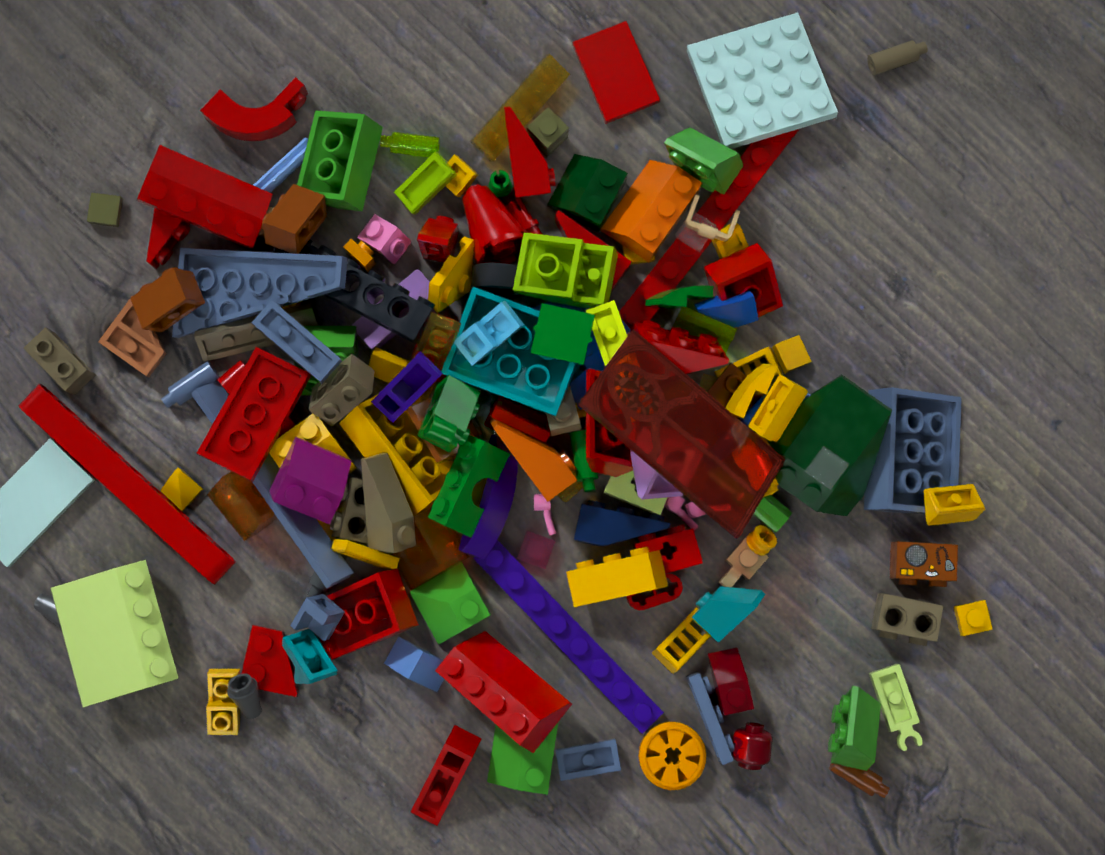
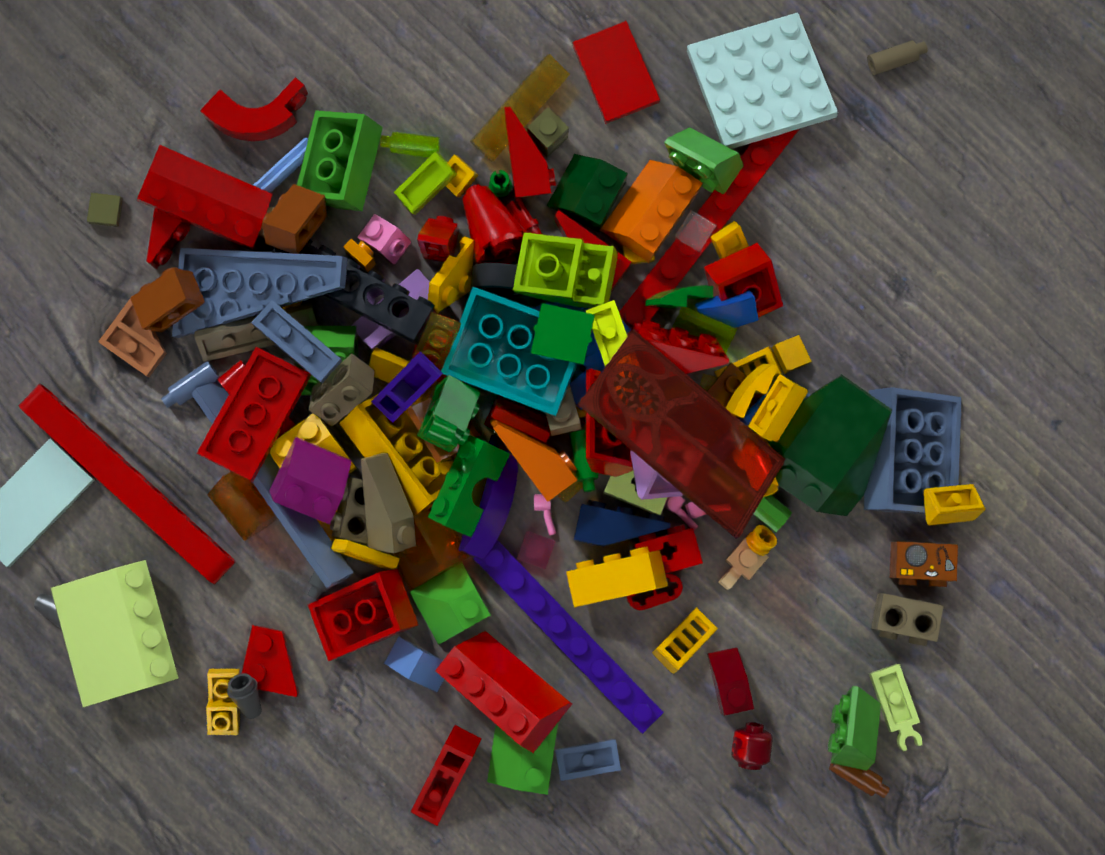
(59, 361): dark tan brick -> none
(181, 489): yellow slope -> none
(308, 657): teal slope -> none
(319, 616): sand blue panel -> none
(488, 333): medium azure slope -> none
(691, 755): light orange wheel -> none
(706, 230): tan piece -> none
(711, 717): sand blue plate -> none
(725, 609): teal slope -> none
(826, 467): clear tile -> none
(972, 617): yellow plate -> none

